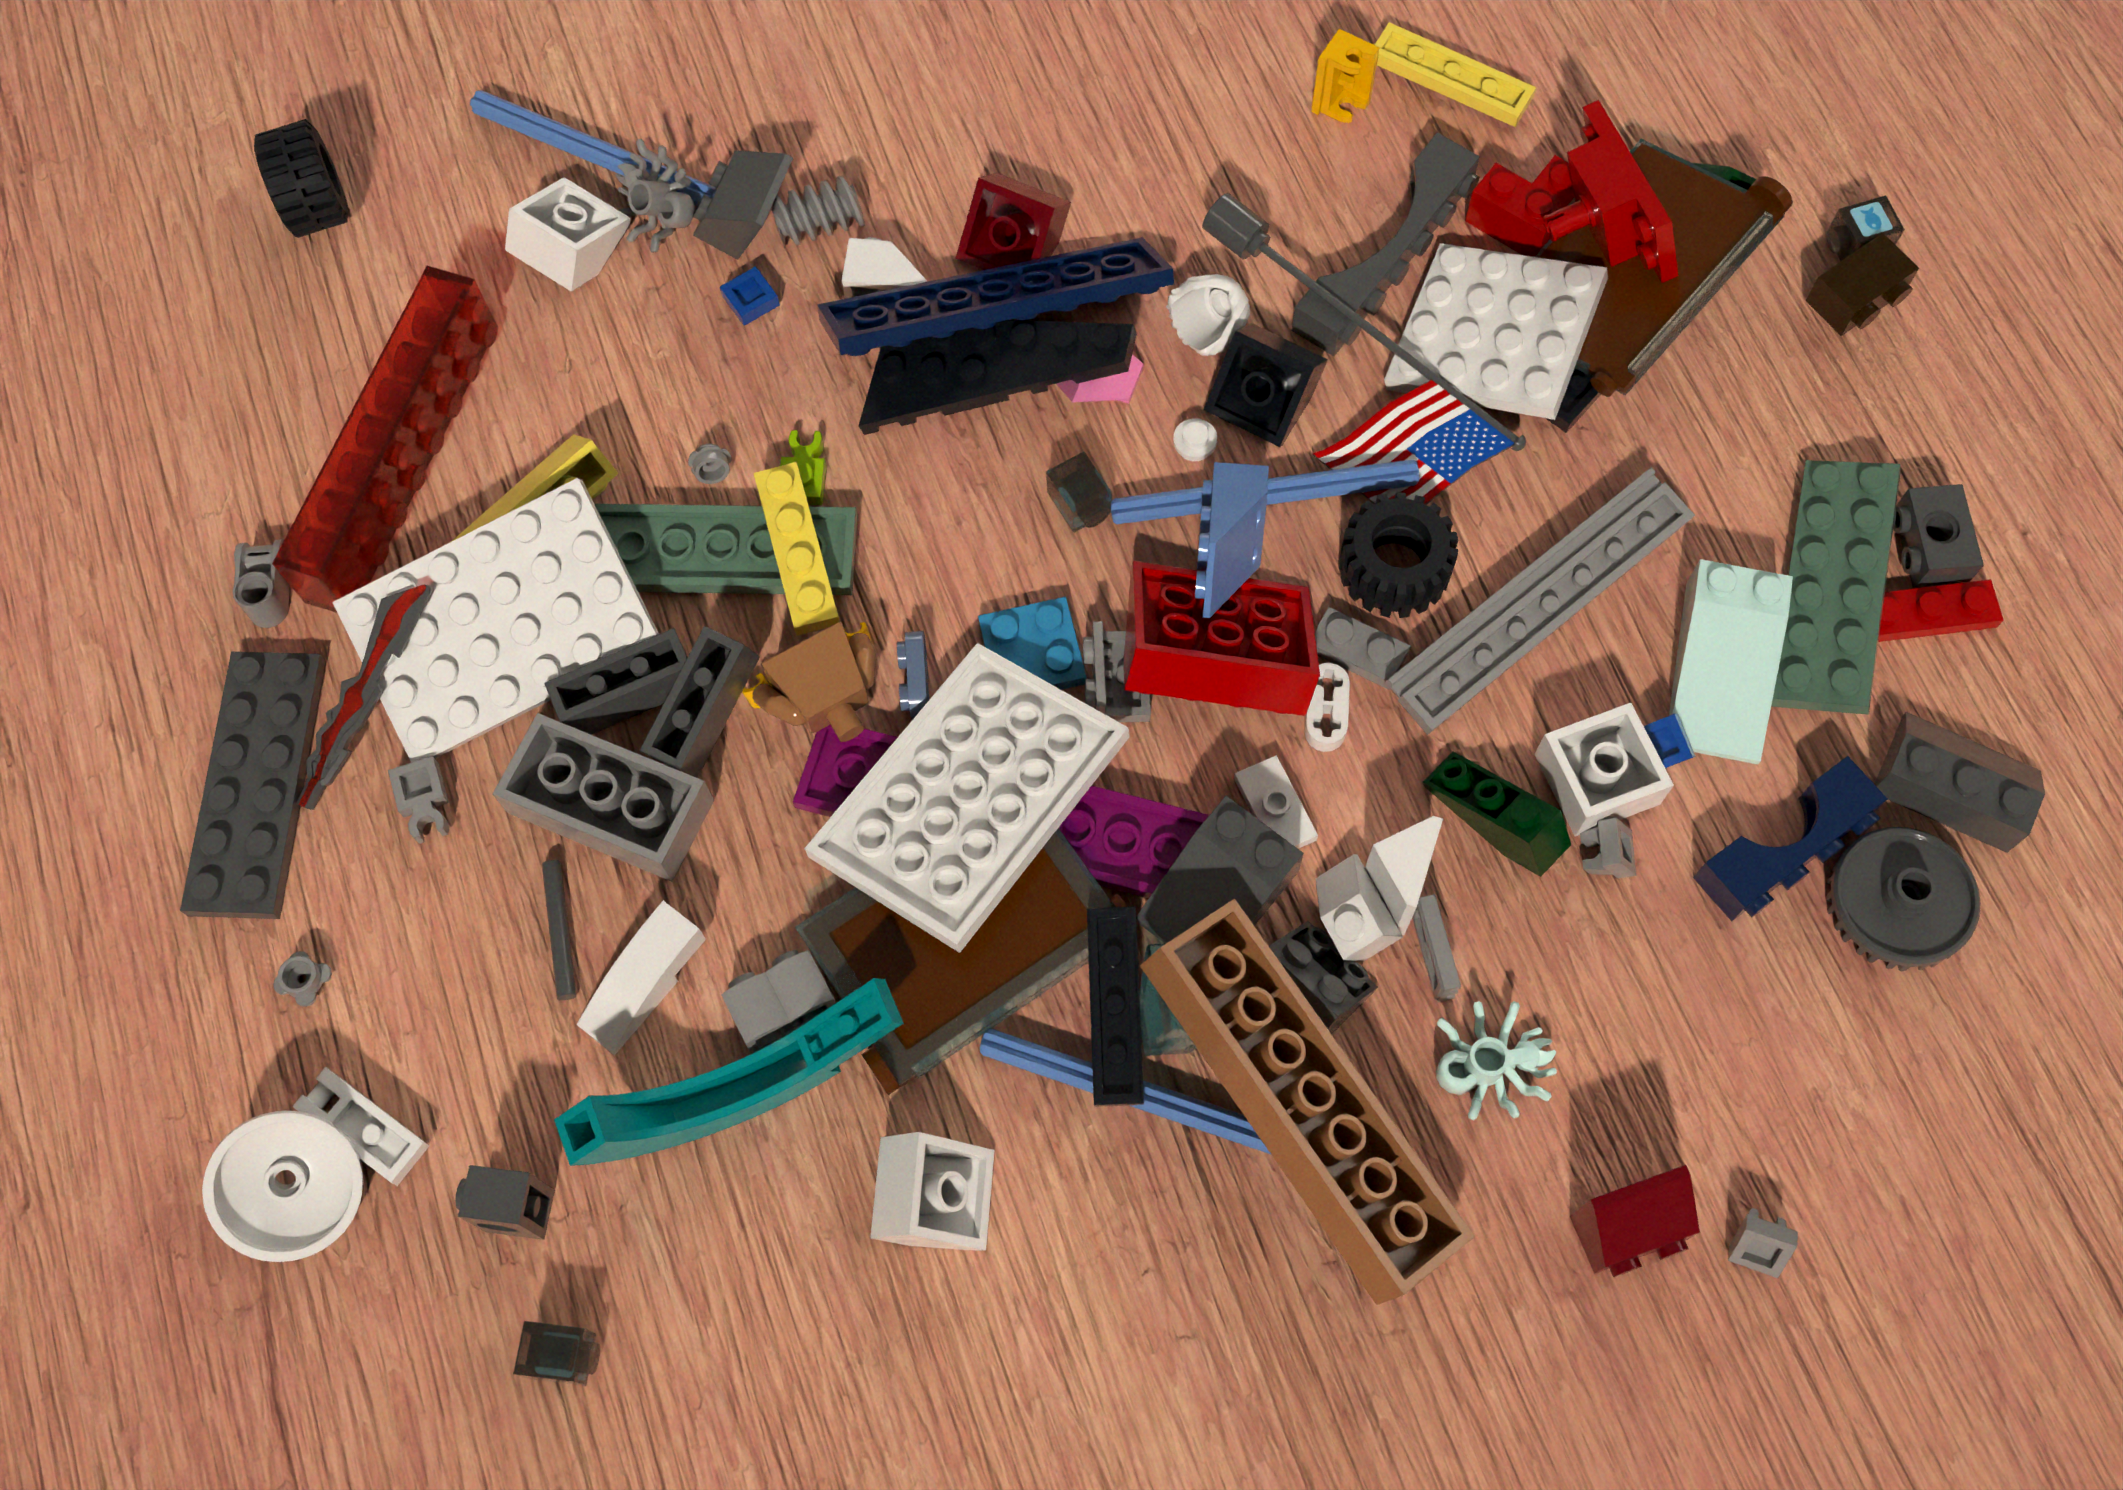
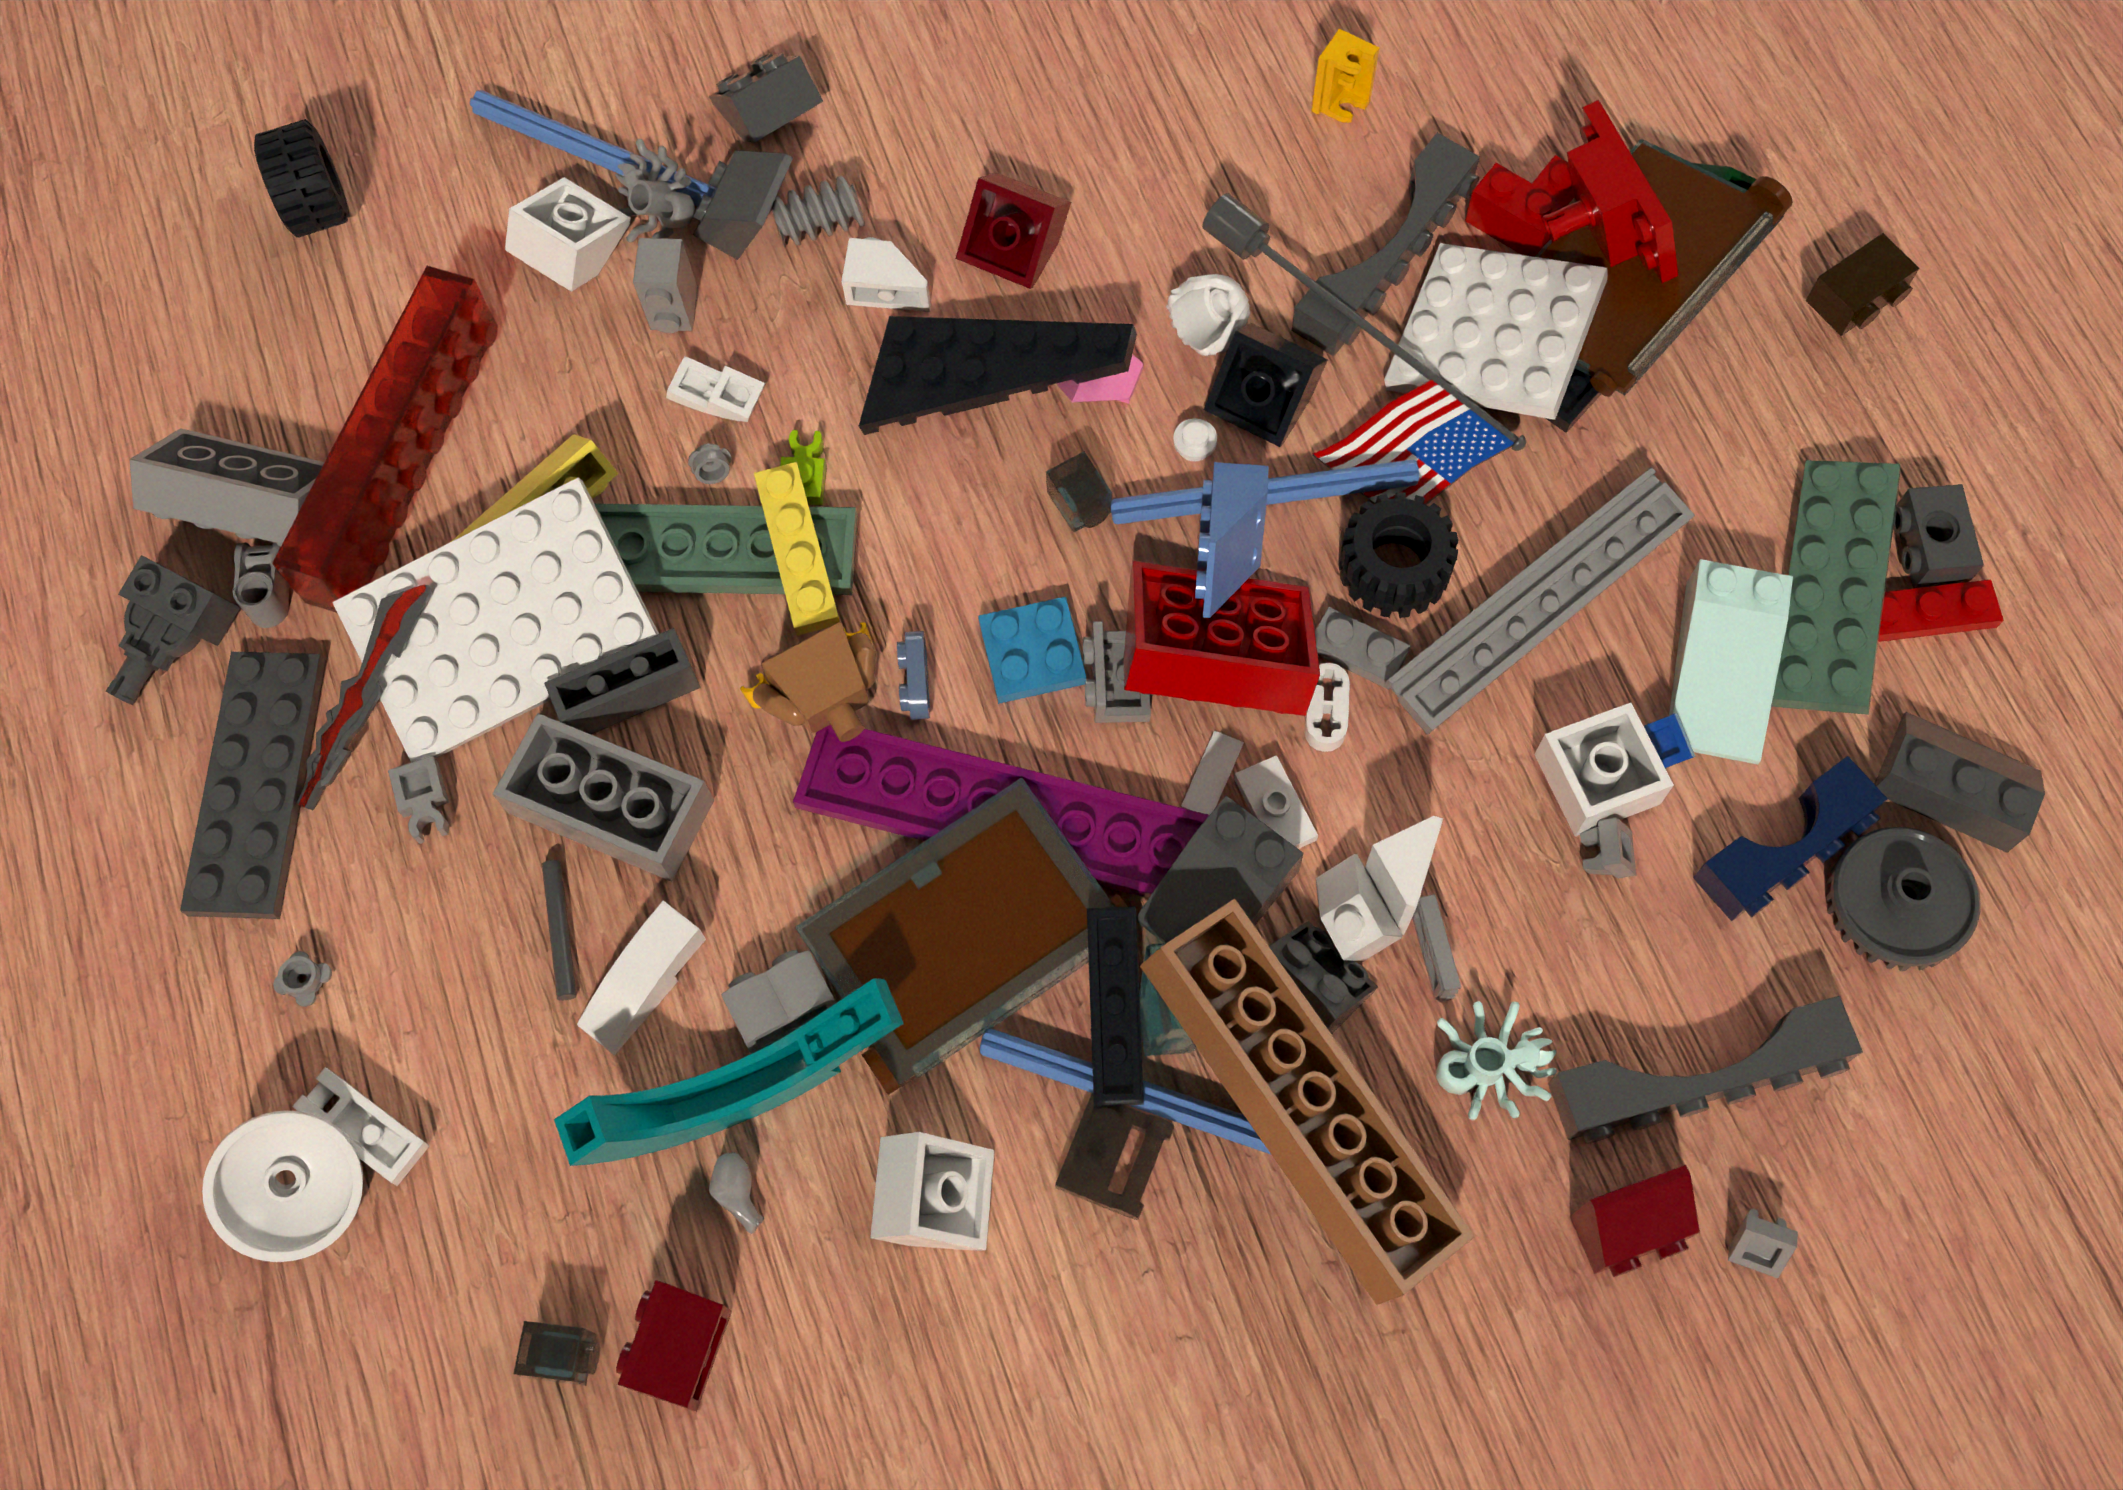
(164, 622): none -> dark grey brick
(222, 484): none -> light grey brick
(505, 1202): dark grey brick -> none
(665, 284): none -> light grey brick
(673, 1345): none -> dark red slope
(700, 702): dark grey brick -> none
(714, 392): none -> white slope
(732, 1188): none -> light grey animal
(749, 296): blue plate -> none
(767, 96): none -> dark grey slope
(967, 796): white plate -> none
(993, 296): dark blue plate -> none
(1097, 1153): none -> clear smoke plate
(1212, 773): none -> white sticker
(1453, 74): light yellow plate -> none
(1501, 812): dark green slope -> none
(1608, 1096): none -> dark grey arch
(1862, 223): clear smoke brick -> none

